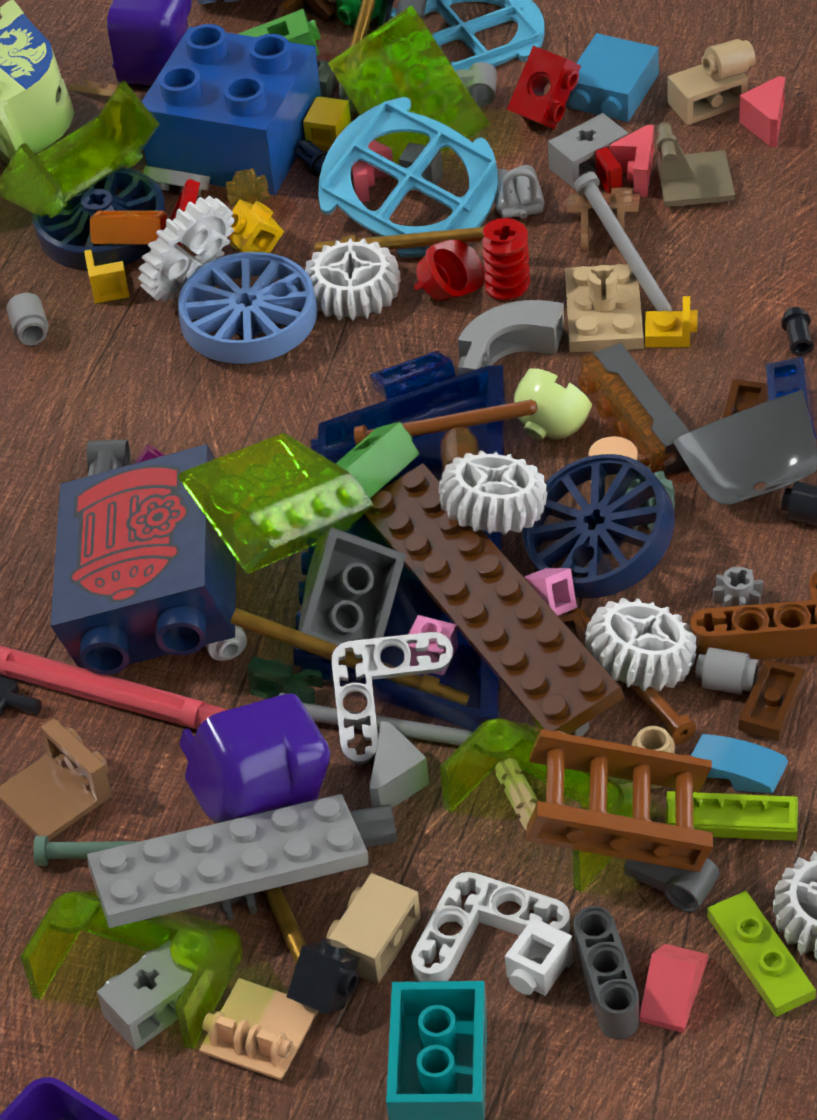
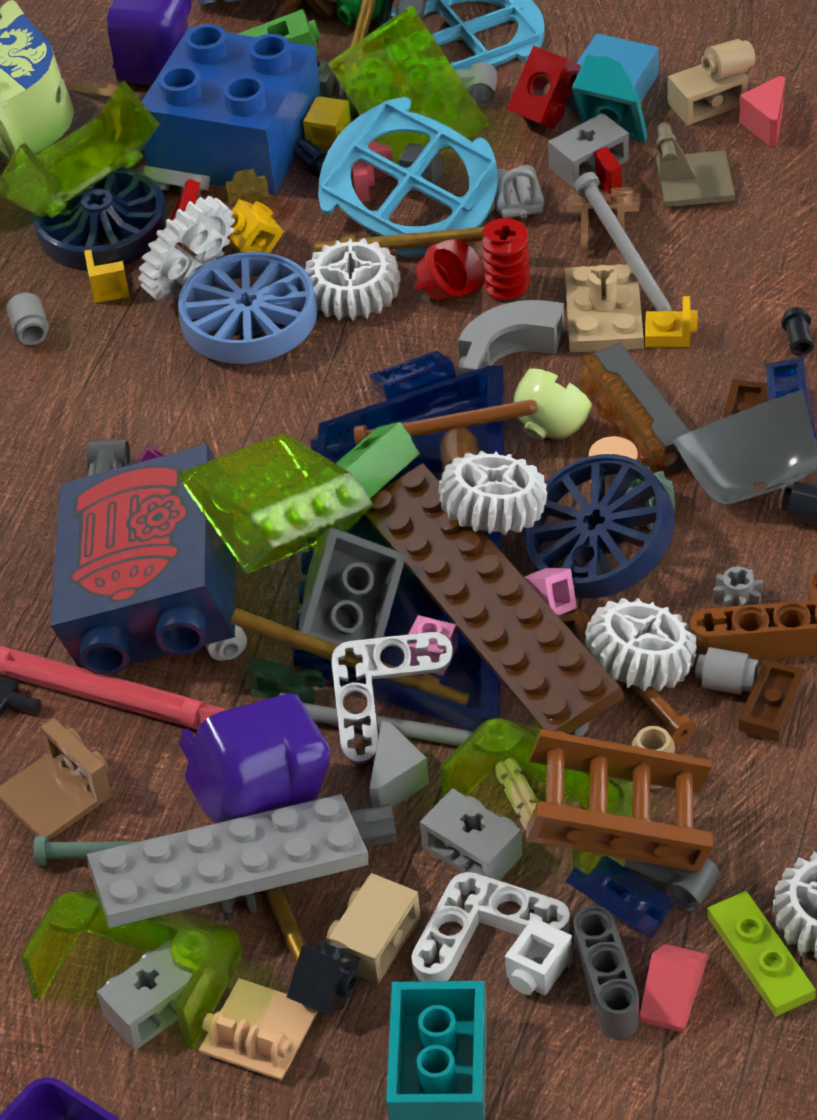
(126, 226): orange slope -> none
(471, 836): none -> light grey brick
(606, 89): none -> teal slope
(623, 895): none -> clear blue bracket
(636, 157): coral slope -> none
(741, 815): lime plate -> none
(743, 763): dark azure slope -> none

